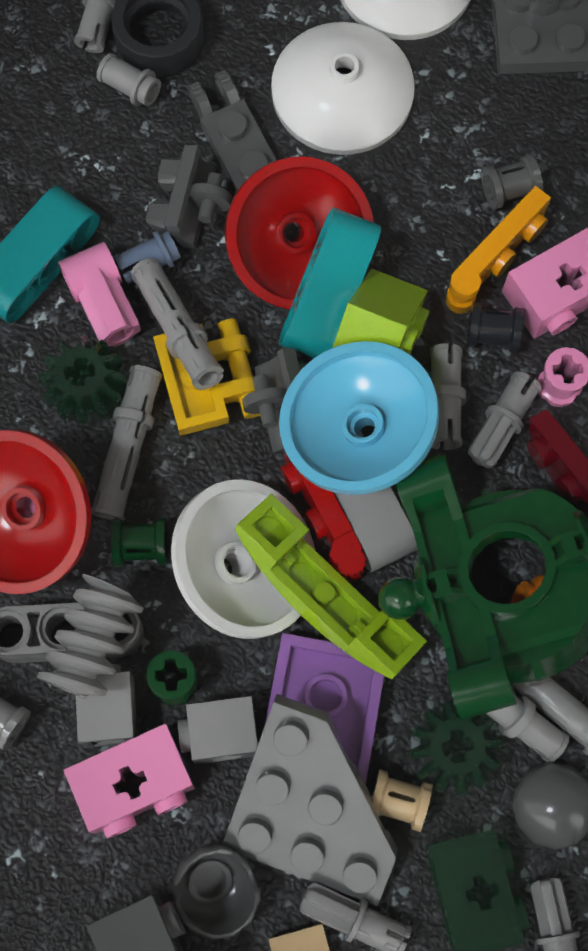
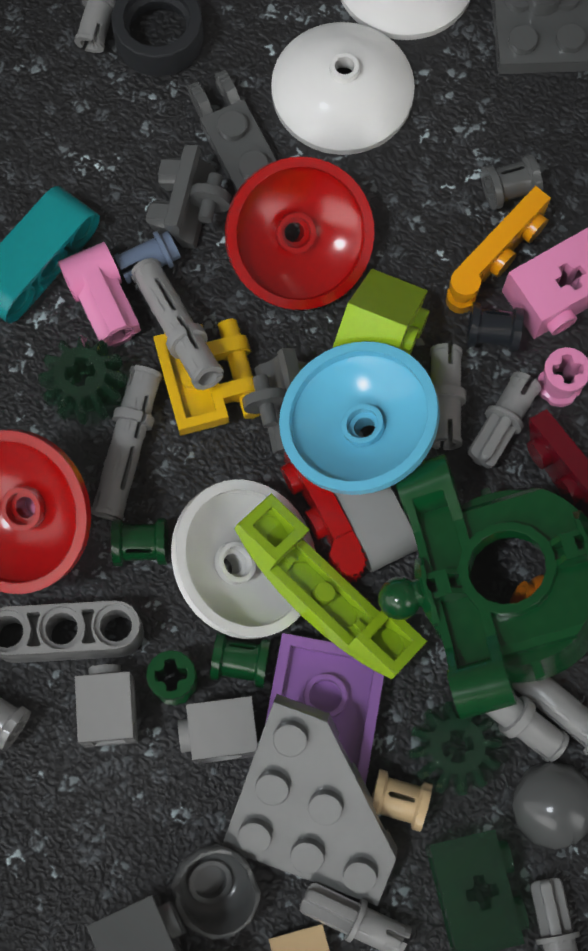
(91, 639): light grey piece -> none
(99, 777): bright pink brick -> none
(137, 84): light grey pin -> none
(240, 660): none -> dark green bush
(329, 282): teal beam -> none

